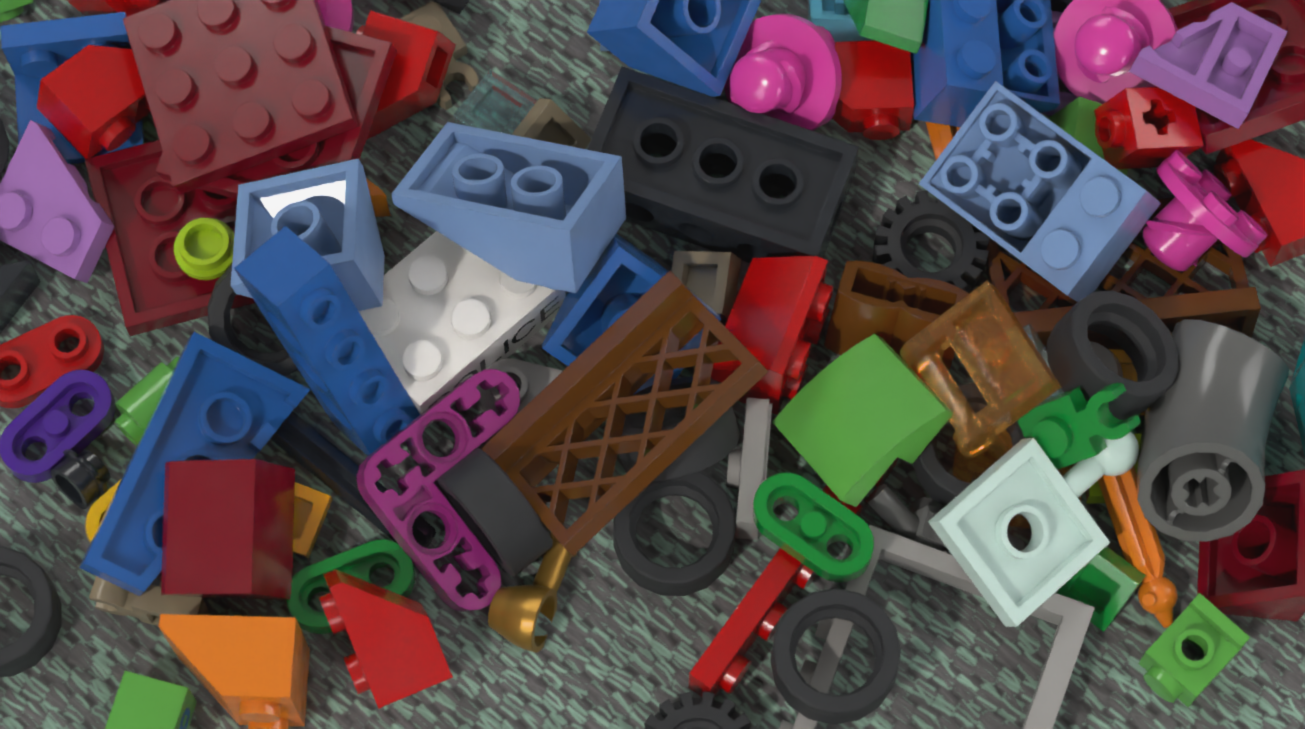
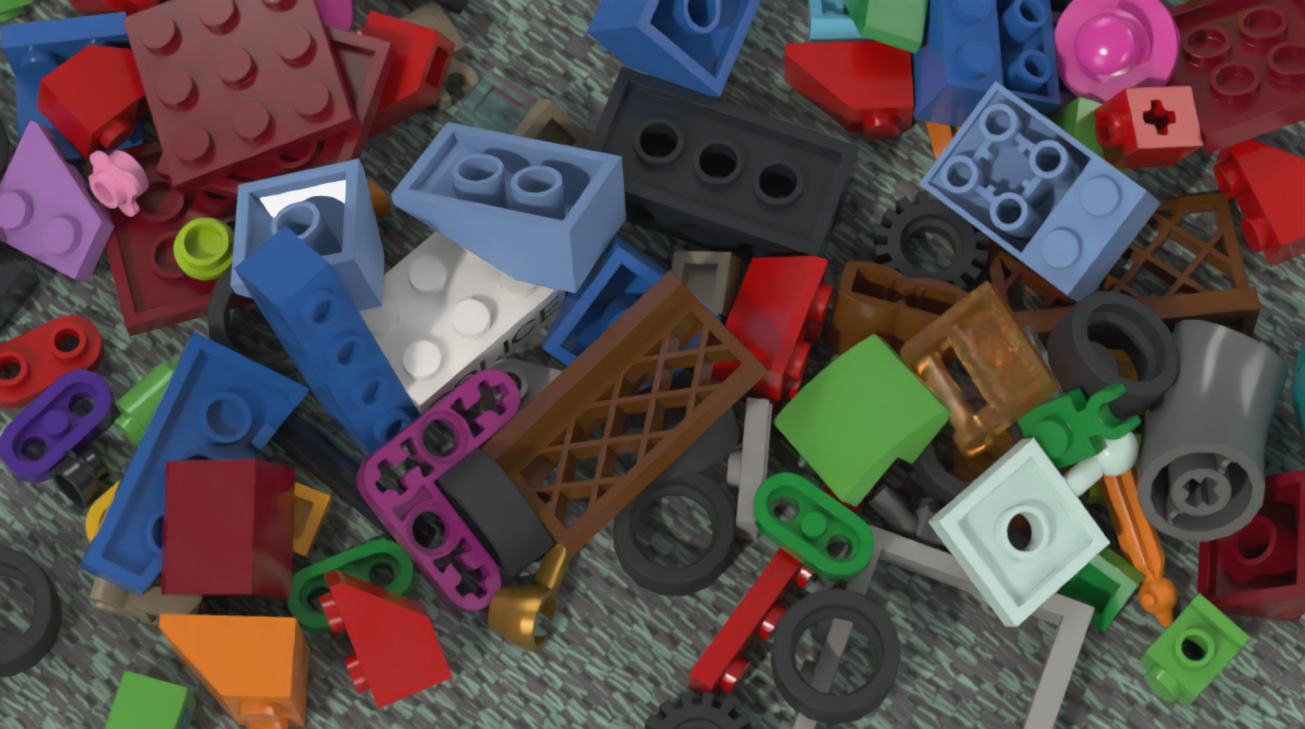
(117, 180): none -> bright pink plate
(787, 71): dark pink plate -> none
(1197, 217): dark pink plate -> none
(1215, 62): medium lavender wing -> none

